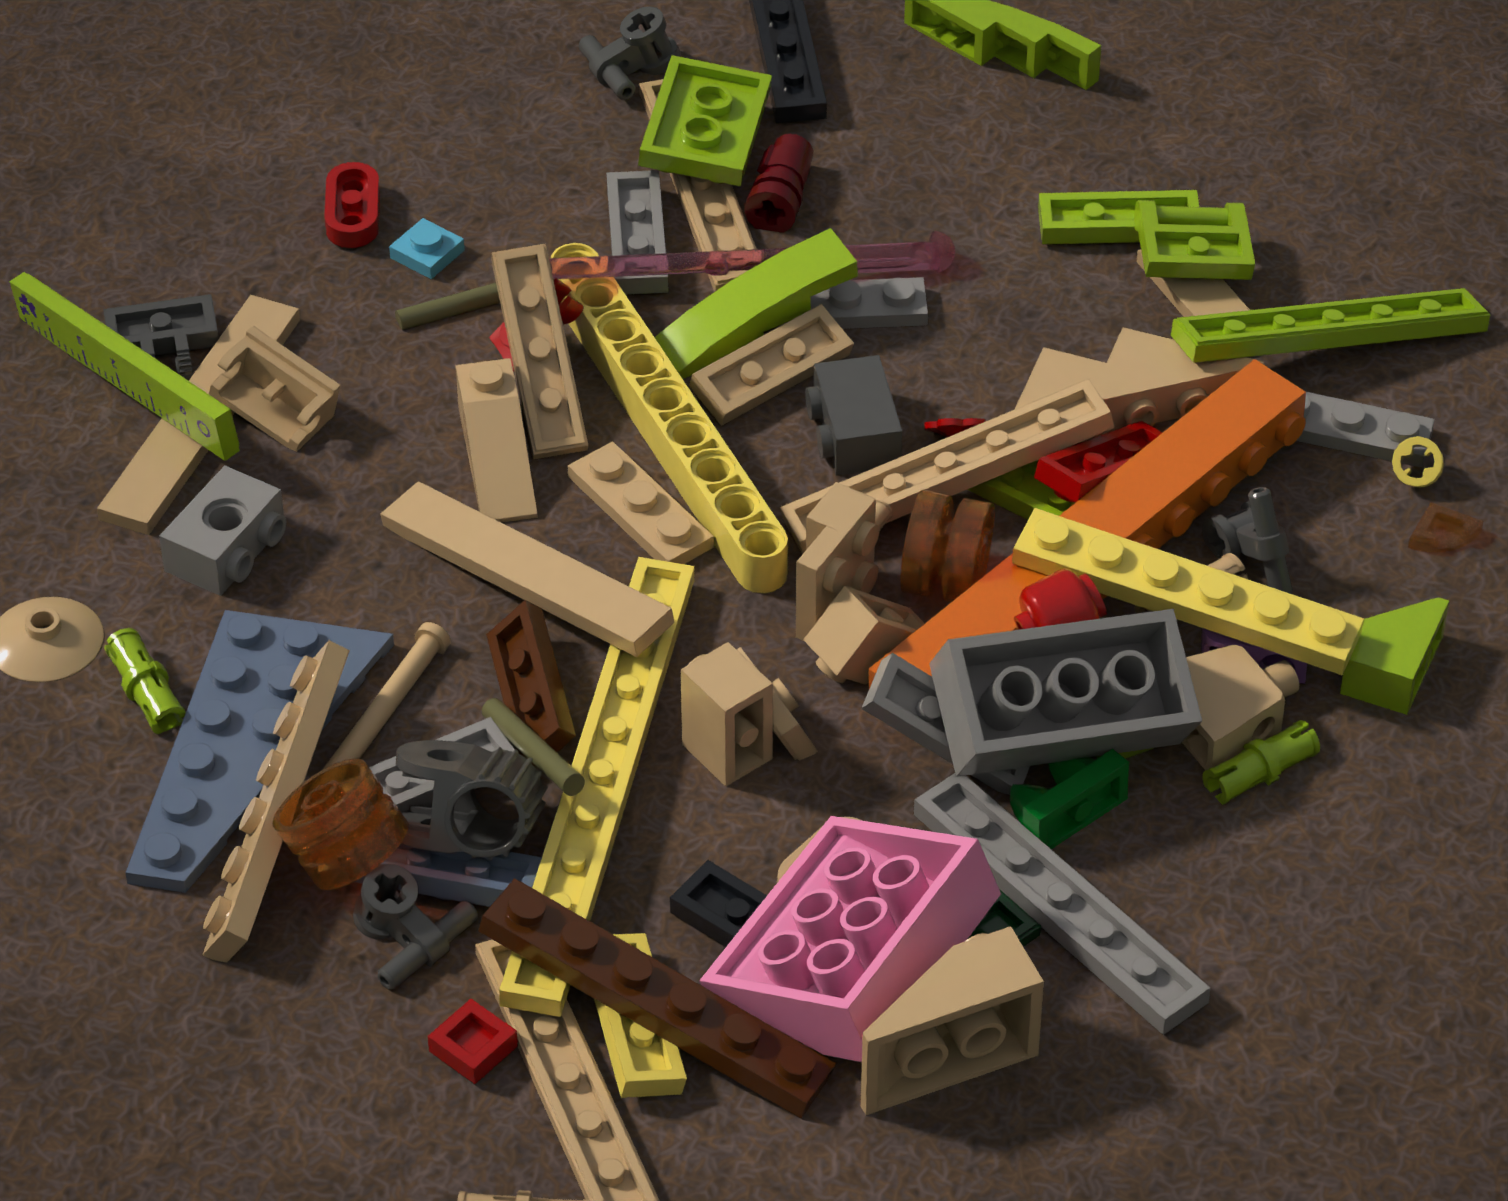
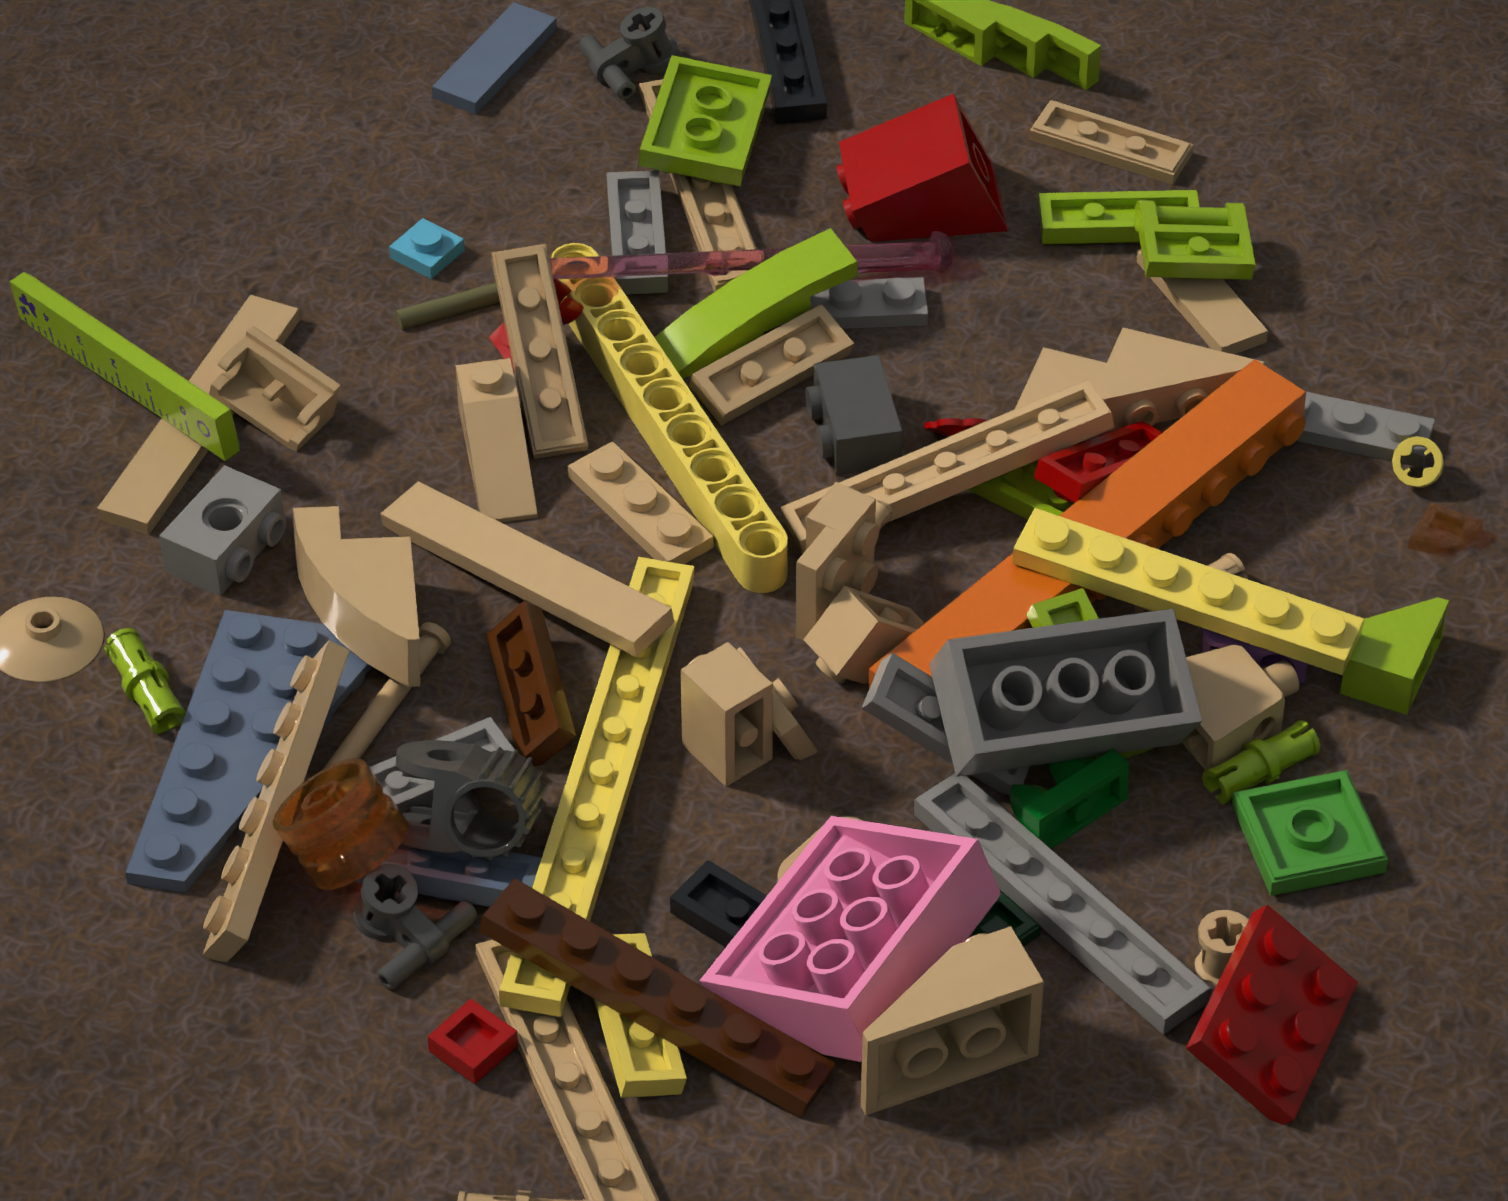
(168, 327): dark grey hinge -> none
(352, 204): red plate -> none
(361, 591): none -> tan slope
(494, 58): none -> sand blue tile
(534, 746): olive bar -> none
(780, 186): dark red axle -> none
(921, 177): none -> red slope
(946, 545): clear orange wheel -> none
(1059, 600): red head -> none
(1111, 142): none -> tan tile
(1218, 937): none -> tan bush
(1254, 534): dark grey piece -> none
(1272, 1015): none -> red plate
(1309, 832): none -> bright green plate
(1329, 325): lime tile -> none

